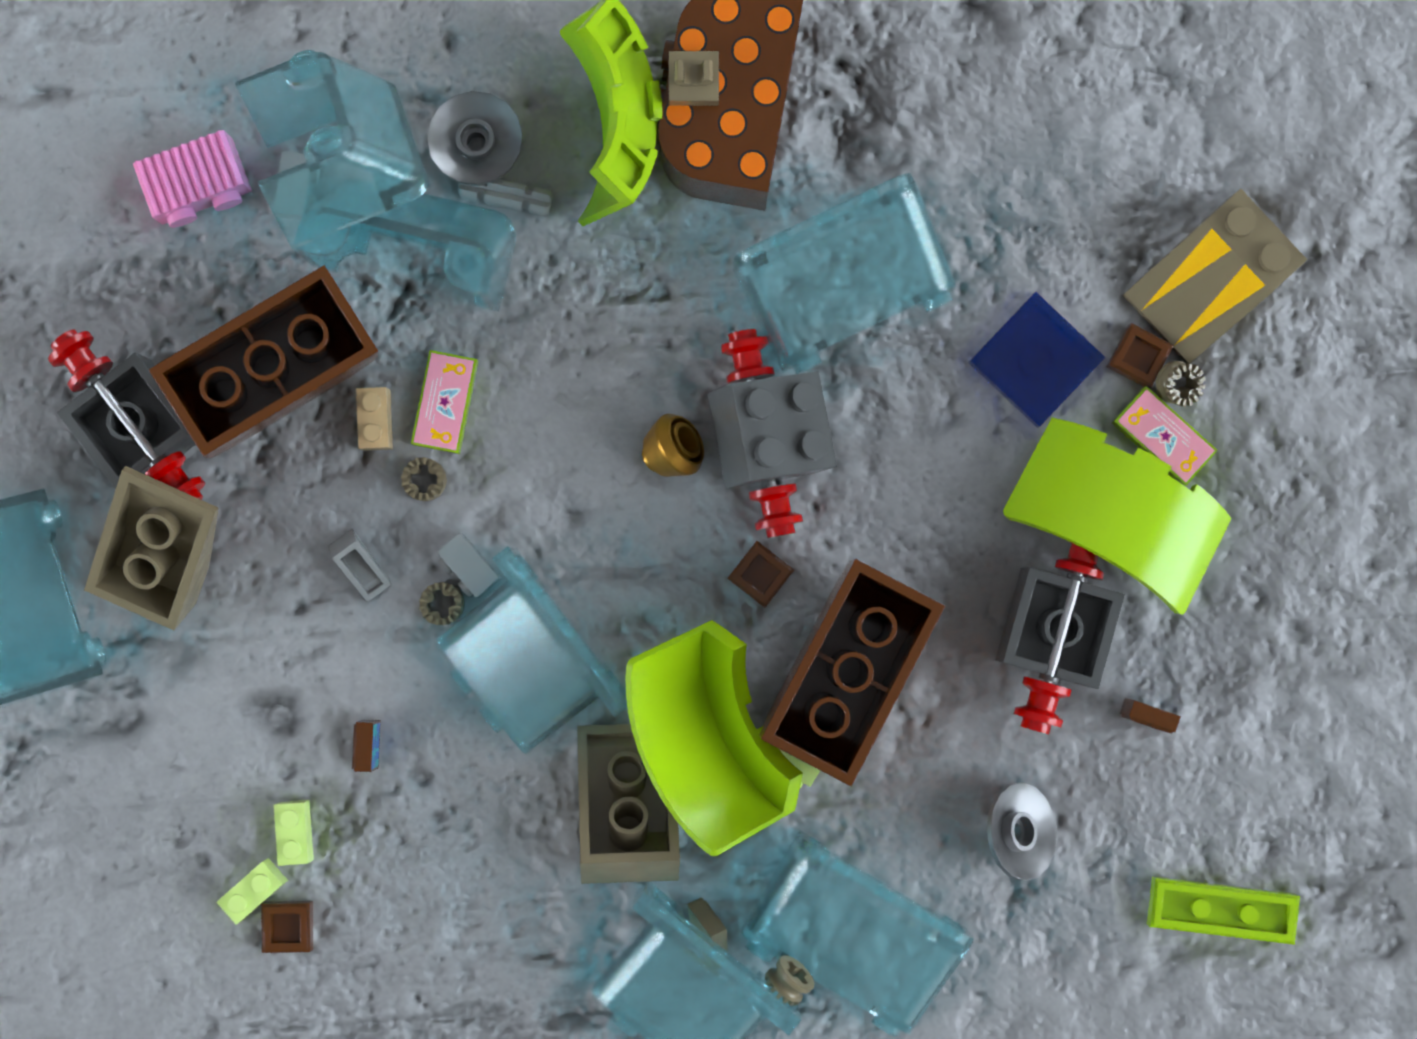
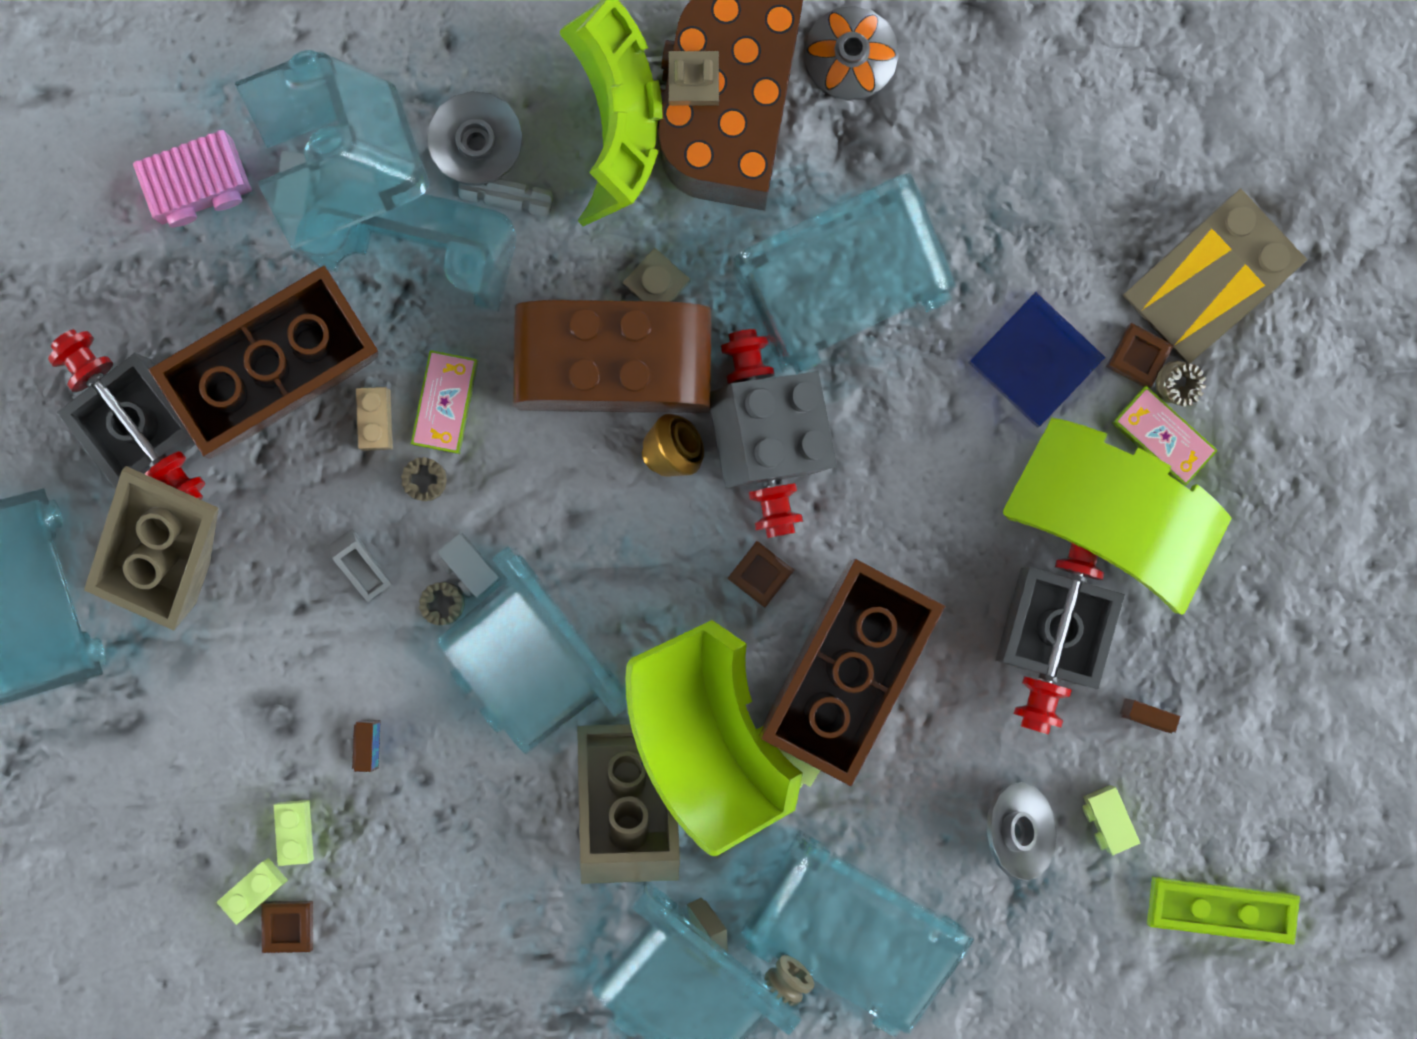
(612, 356): none -> reddish brown brick
(656, 279): none -> dark tan plate
(848, 75): none -> flat silver dish
(1111, 820): none -> yellowish green piece

